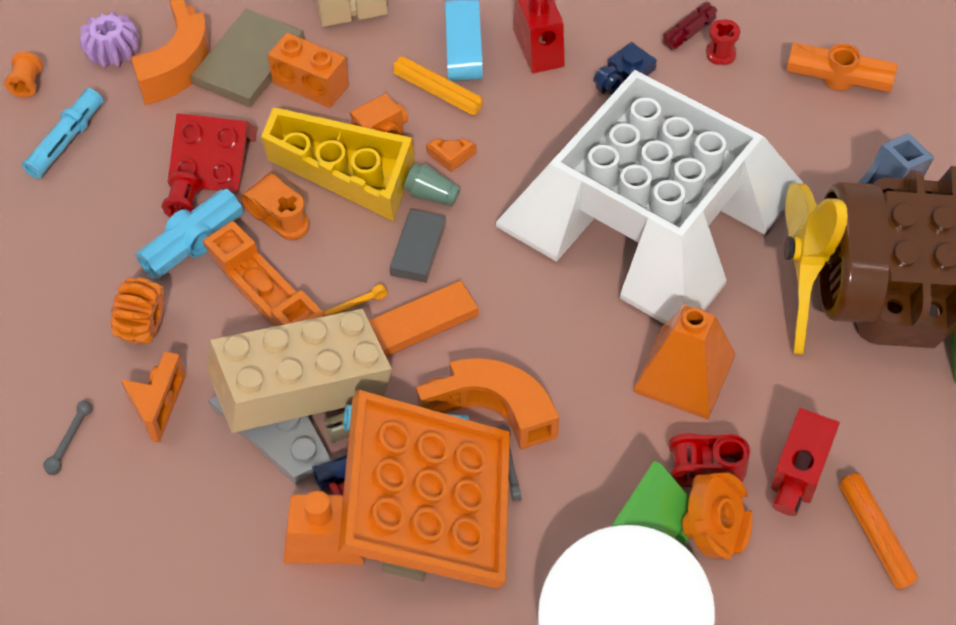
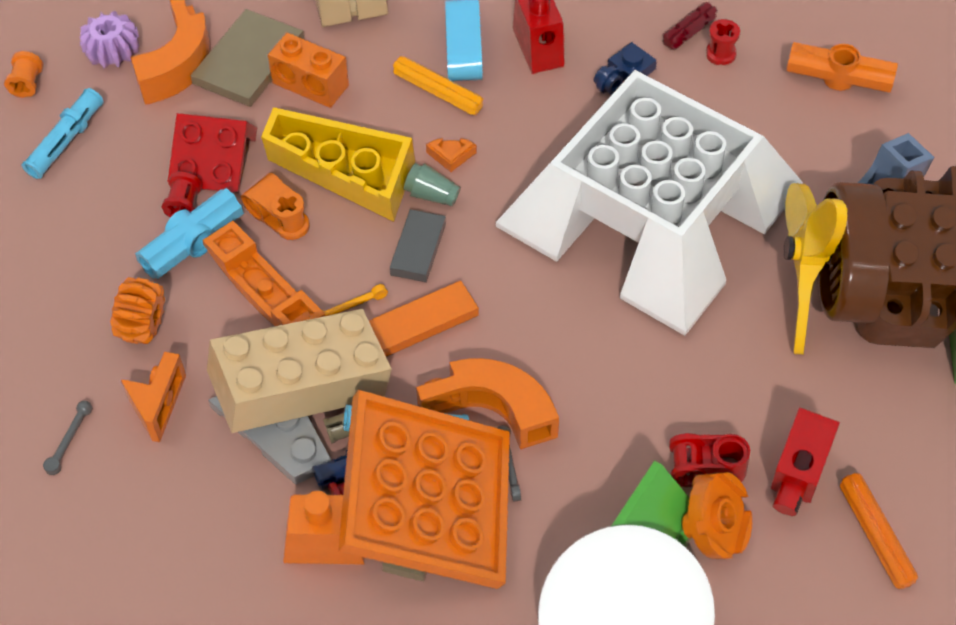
(381, 115): orange brick -> none
(687, 362): orange slope -> none

